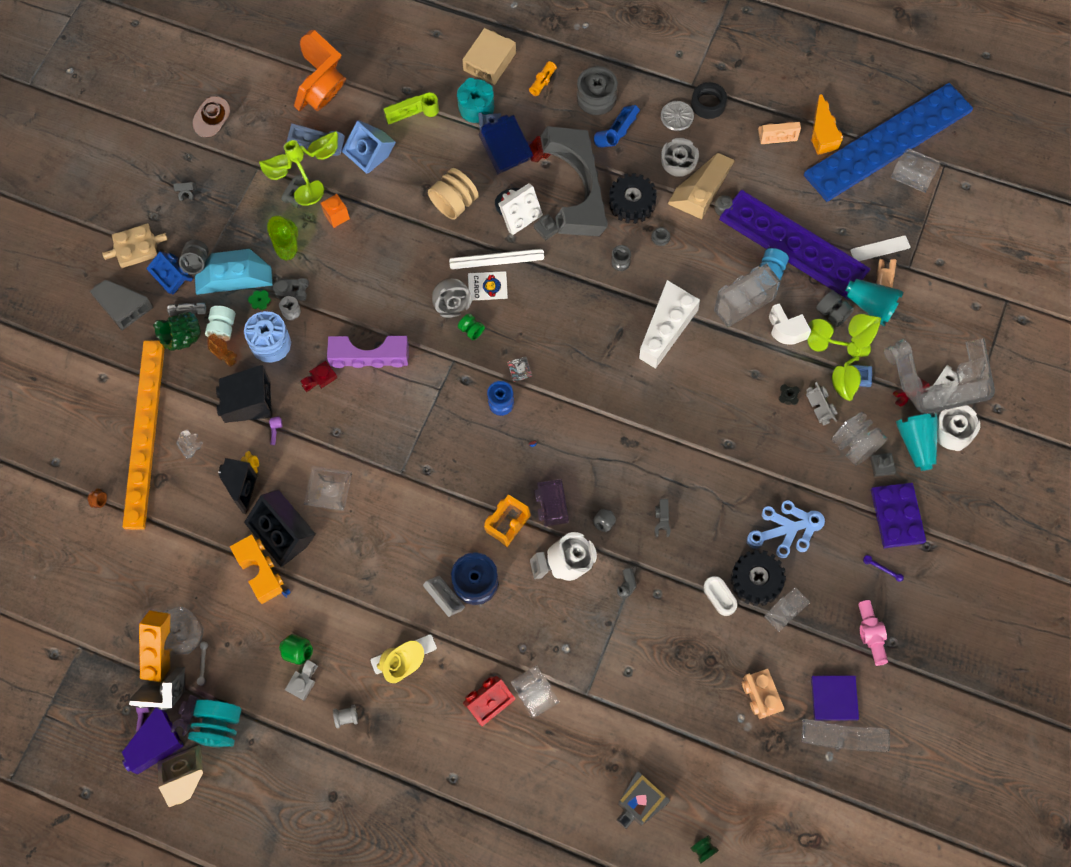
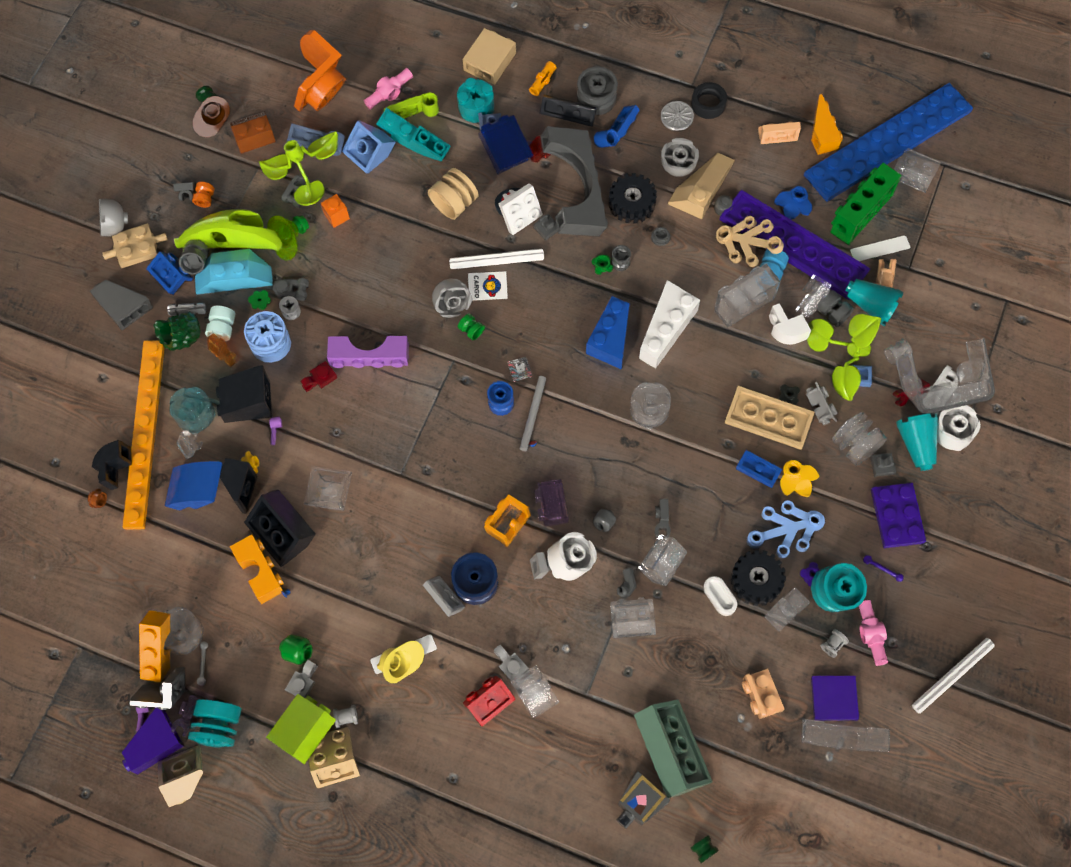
(109, 460): none -> black brick
(111, 217): none -> light grey cylinder
(191, 409): none -> clear light blue brick
(193, 485): none -> blue slope
(203, 194): none -> orange wheel
(204, 92): none -> dark green wheel
(231, 230): none -> lime piece
(252, 132): none -> dark orange slope
(301, 224): none -> green plate
(301, 727): none -> lime brick
(333, 759): none -> tan bracket
(388, 88): none -> bright pink pin
(411, 137): none -> teal slope
(512, 665): none -> light grey plate
(532, 413): none -> light grey bar
(568, 110): none -> black tile
(602, 259): none -> green plate
(610, 333): none -> blue wedge
(633, 618): none -> clear brick
(641, 404): none -> clear brick
(663, 560): none -> clear brick
(672, 748): none -> sand green slope
(747, 239): none -> tan plant
(758, 469): none -> blue plate
(769, 417): none -> tan plate
(793, 205): none -> blue plate
(799, 481): none -> yellow plate
(806, 573): none -> dark purple plate
(816, 290): none -> clear plate
(834, 643): none -> light grey bush
(839, 587): none -> teal wheel
(865, 203): none -> green brick
(953, 675): none -> white axle

